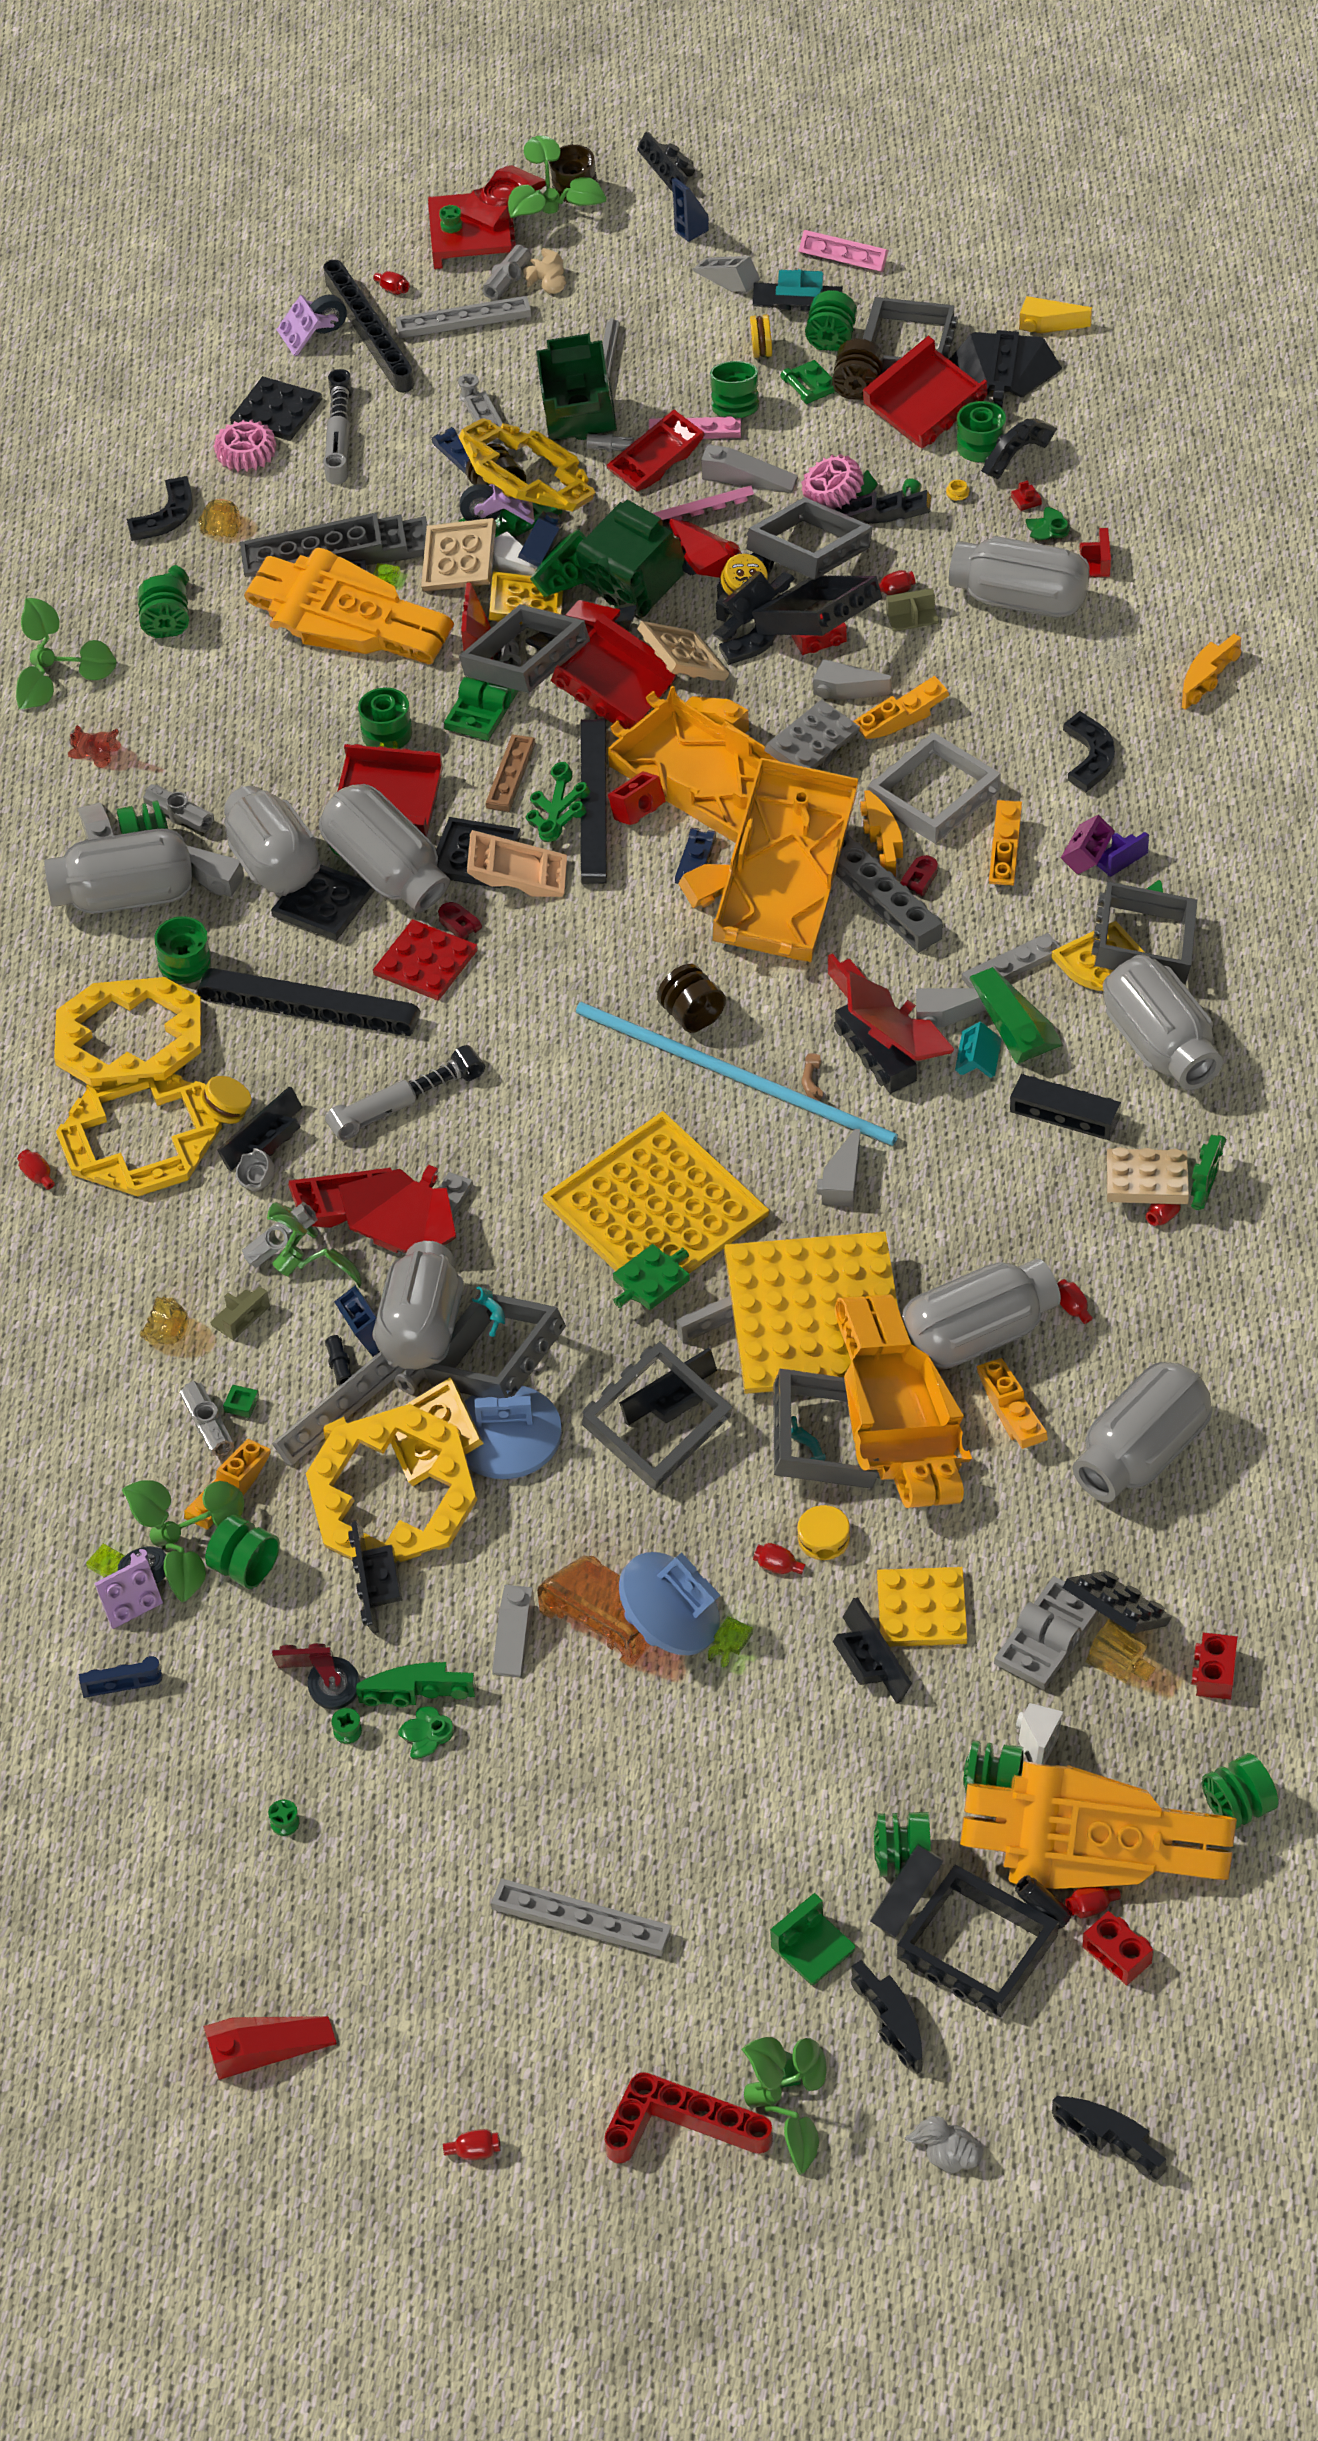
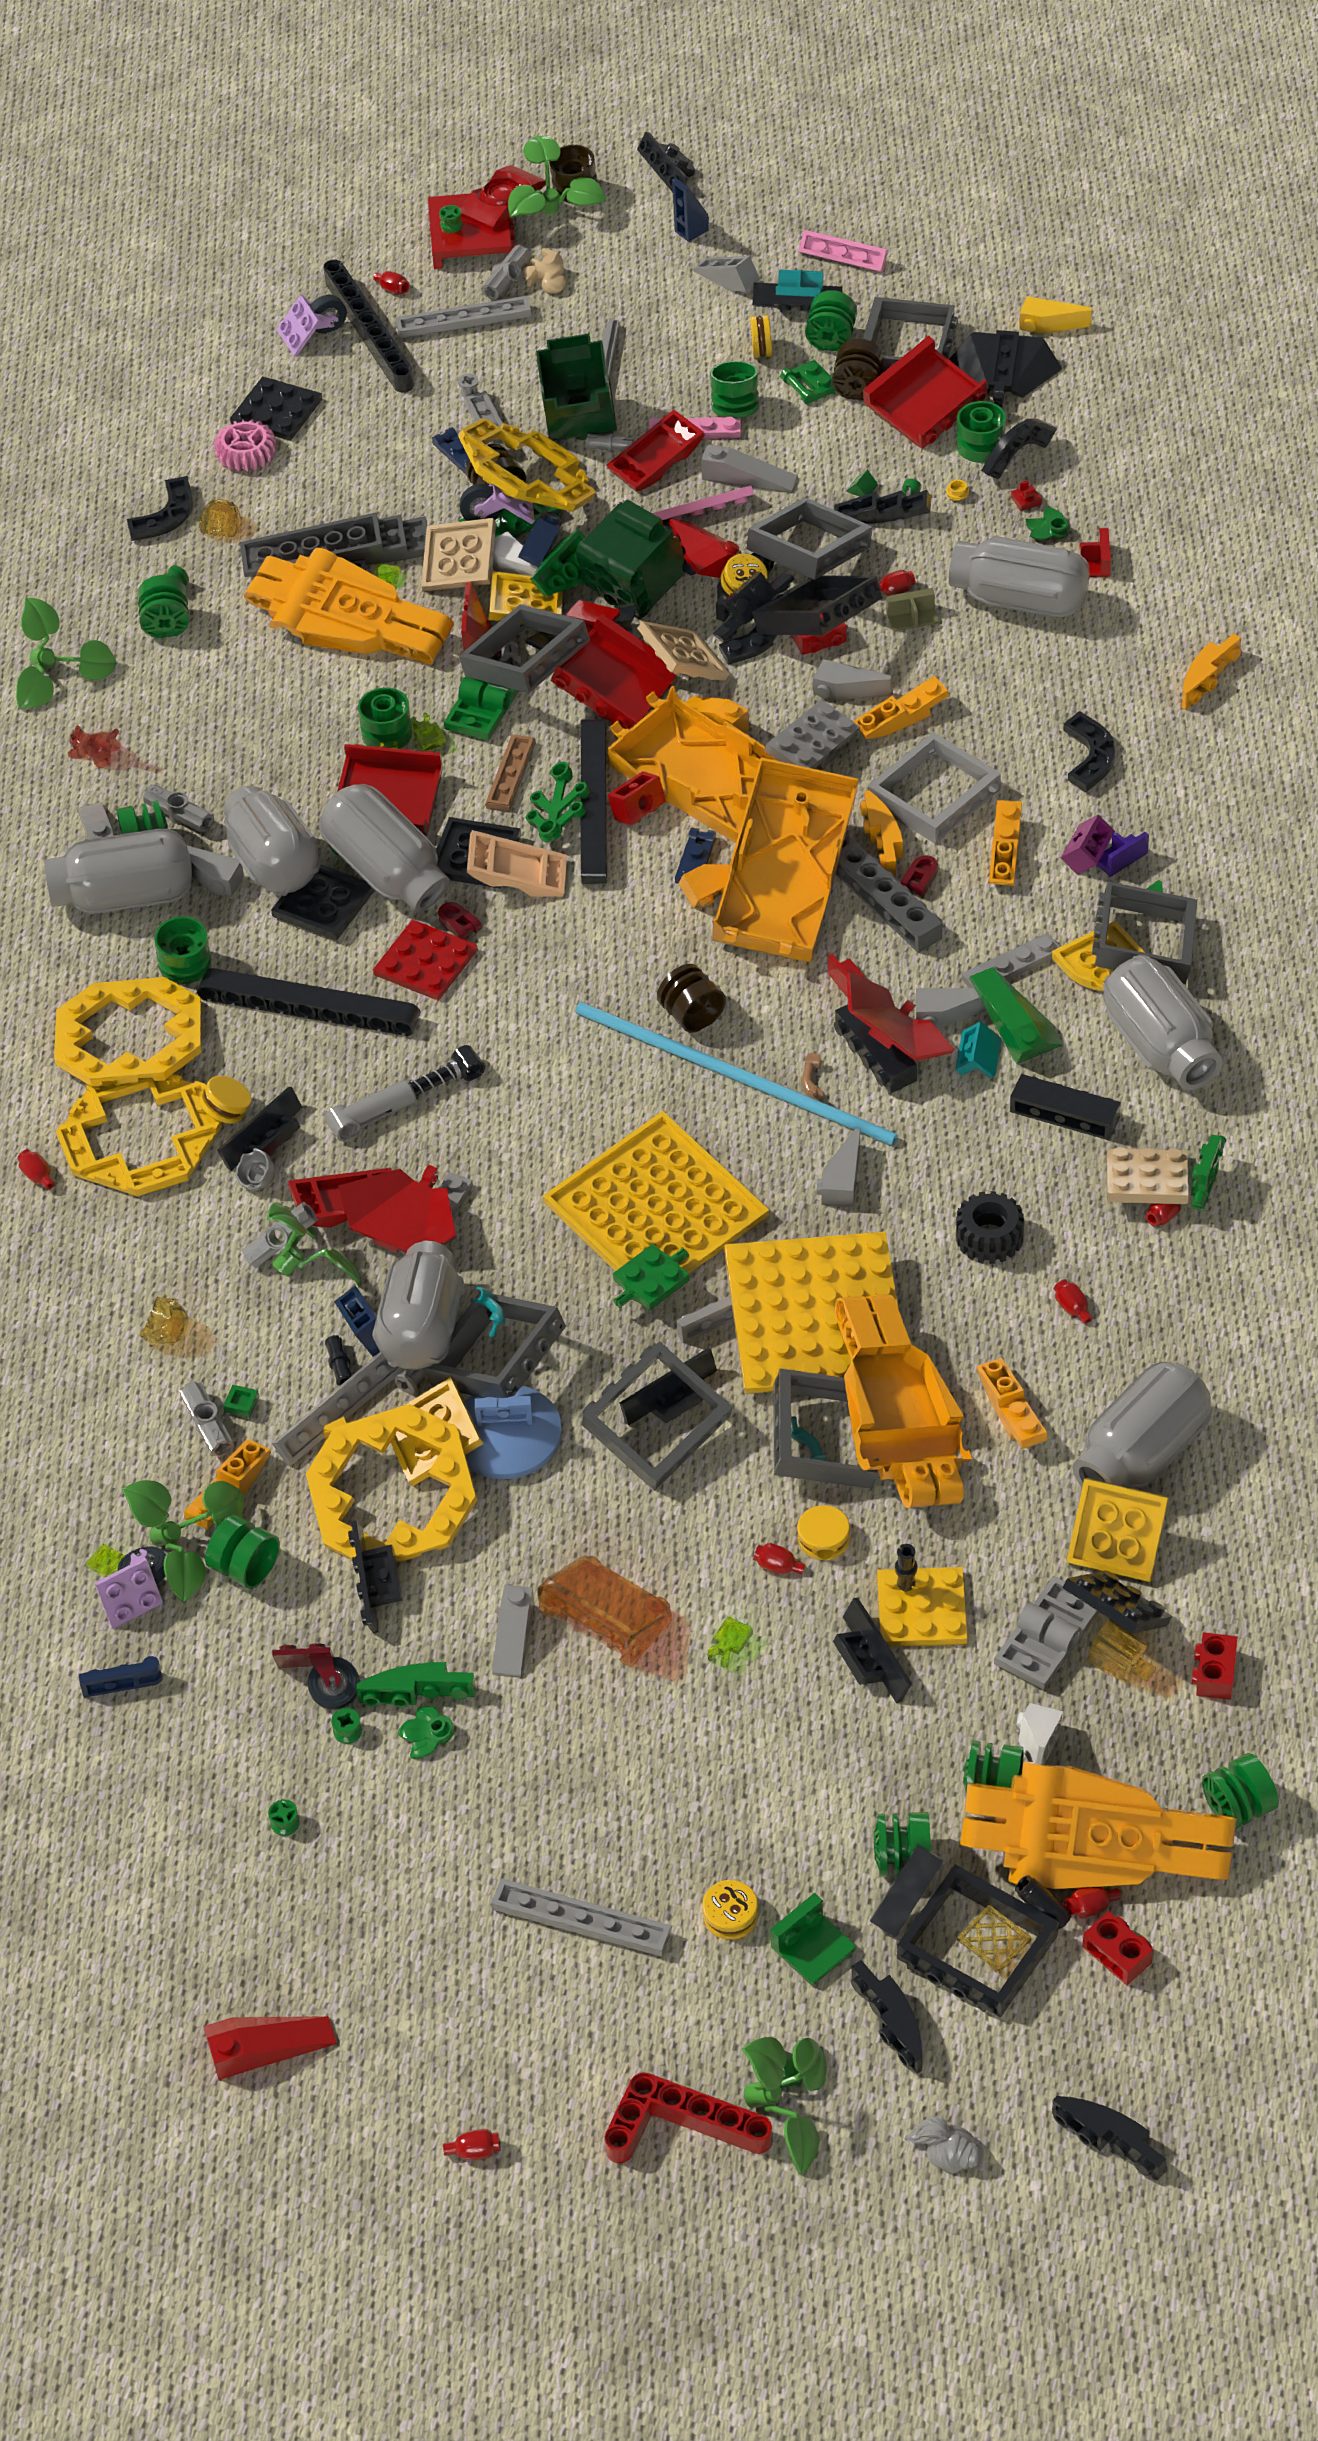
(241, 1312): olive panel -> none
(338, 428): piece -> none
(428, 735): none -> clear neon green plate
(669, 1602): medium blue bracket -> none
(730, 1909): none -> yellow head
(833, 481): bright pink gear -> none
(906, 1567): none -> black pin
(980, 1311): light grey piece -> none
(989, 1243): none -> black tyre
(1013, 1953): none -> clear yellow window
(1117, 1529): none -> yellow plate

